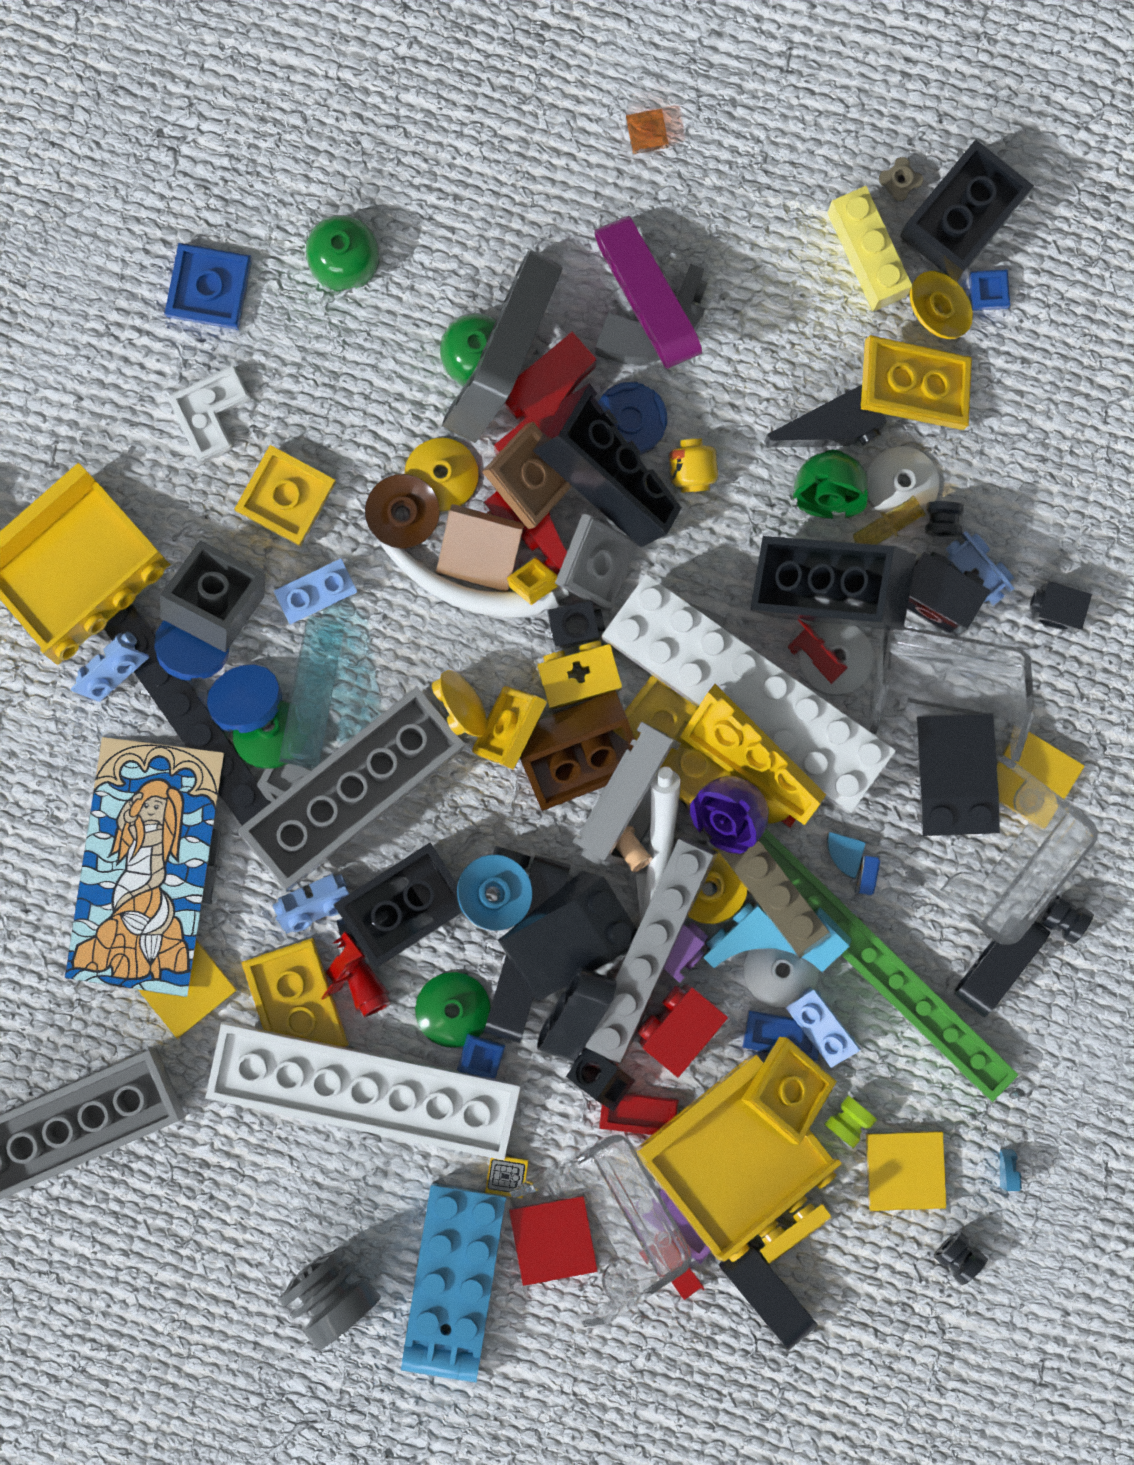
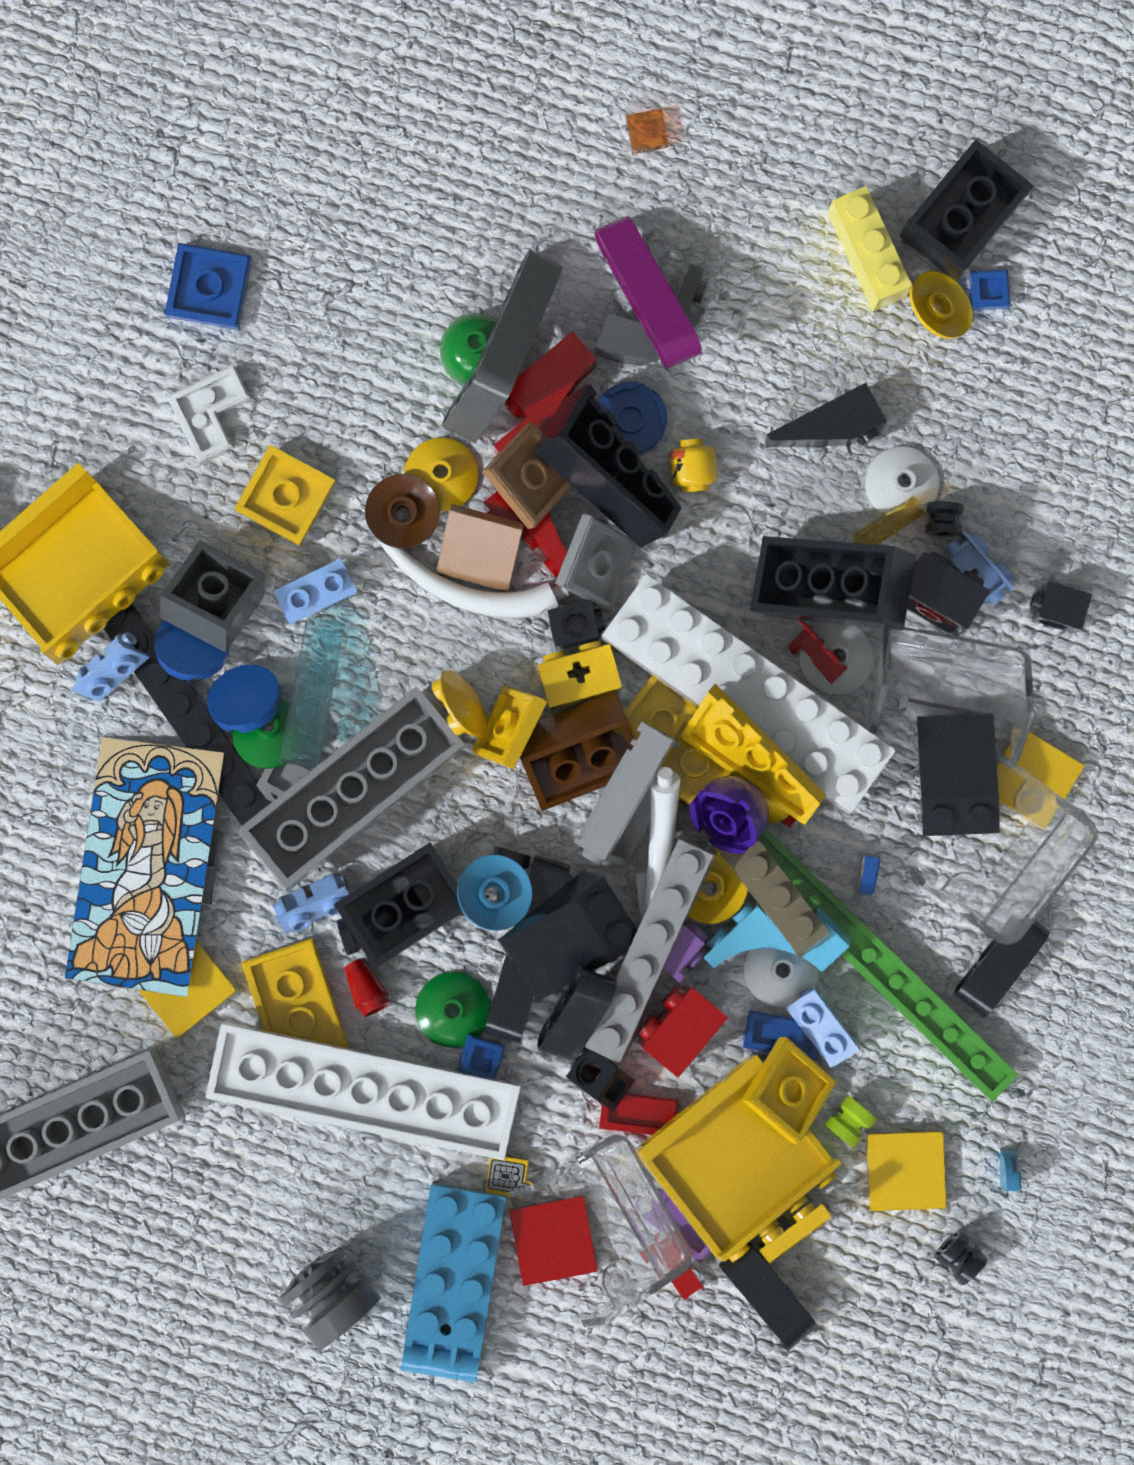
(342, 252): green cylinder -> none
(343, 964): red piece -> none
(532, 581): yellow tile -> none
(632, 850): light nougat pin -> none
(831, 484): green cylinder -> none
(845, 853): dark azure tile -> none
(898, 189): dark tan plate -> none
(916, 382): yellow tile -> none
(1062, 915): black wheel -> none

